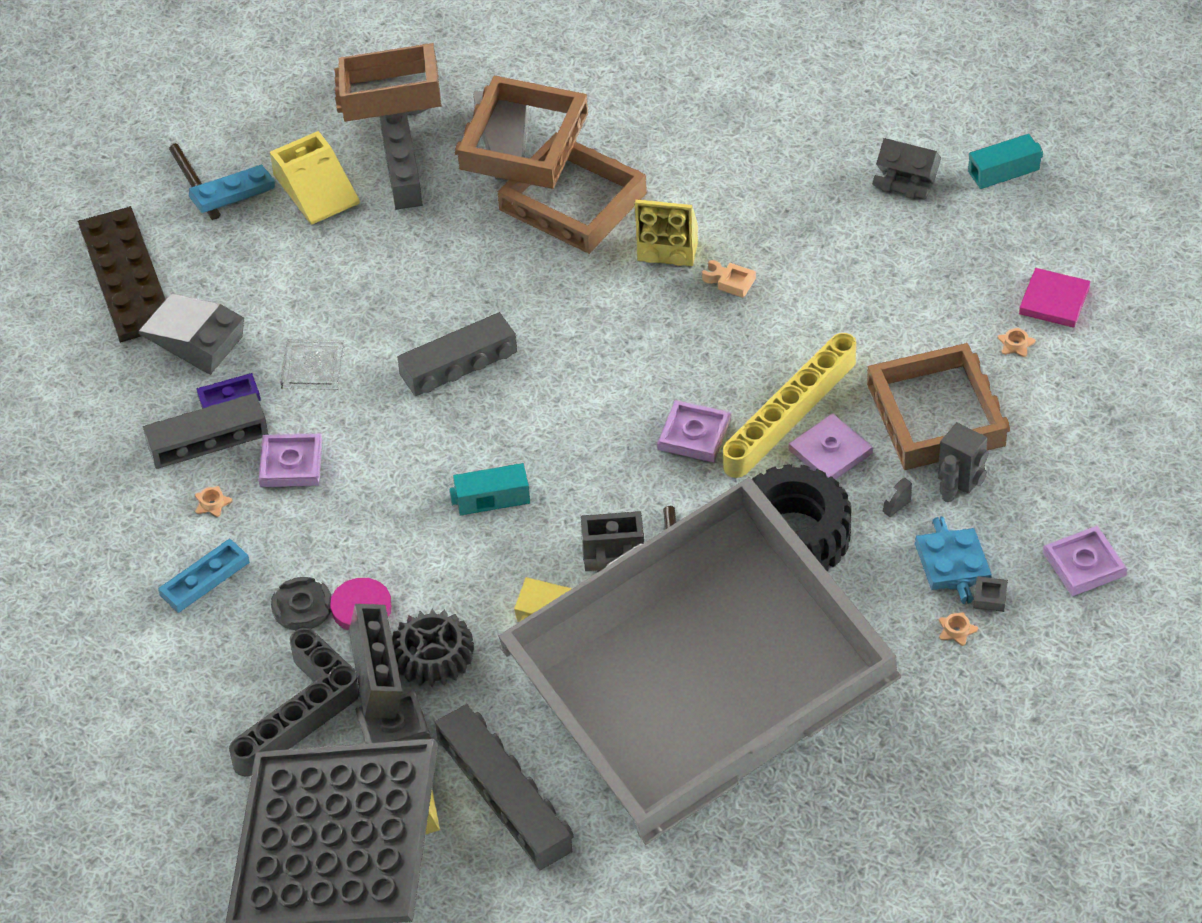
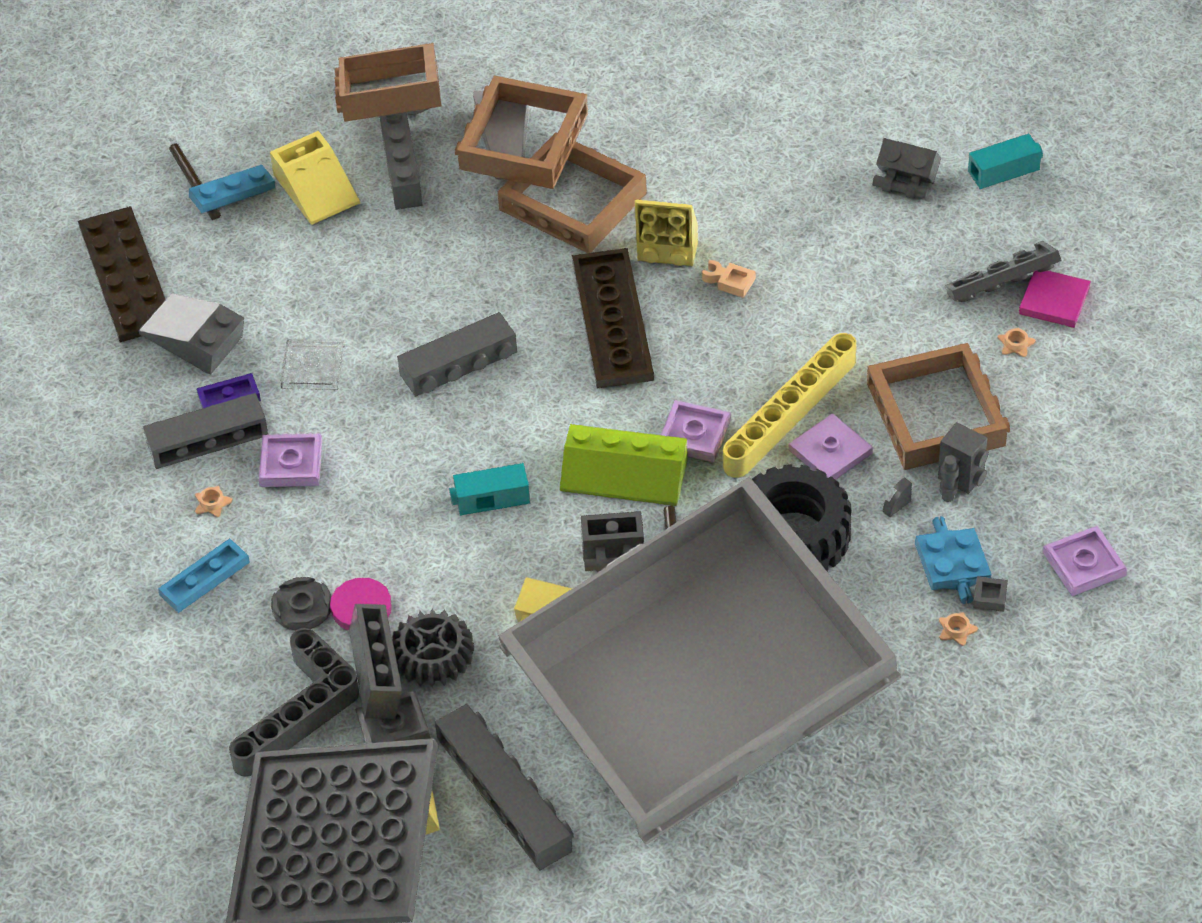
(612, 318): none -> dark brown plate
(623, 464): none -> lime slope
(1002, 271): none -> dark grey wing

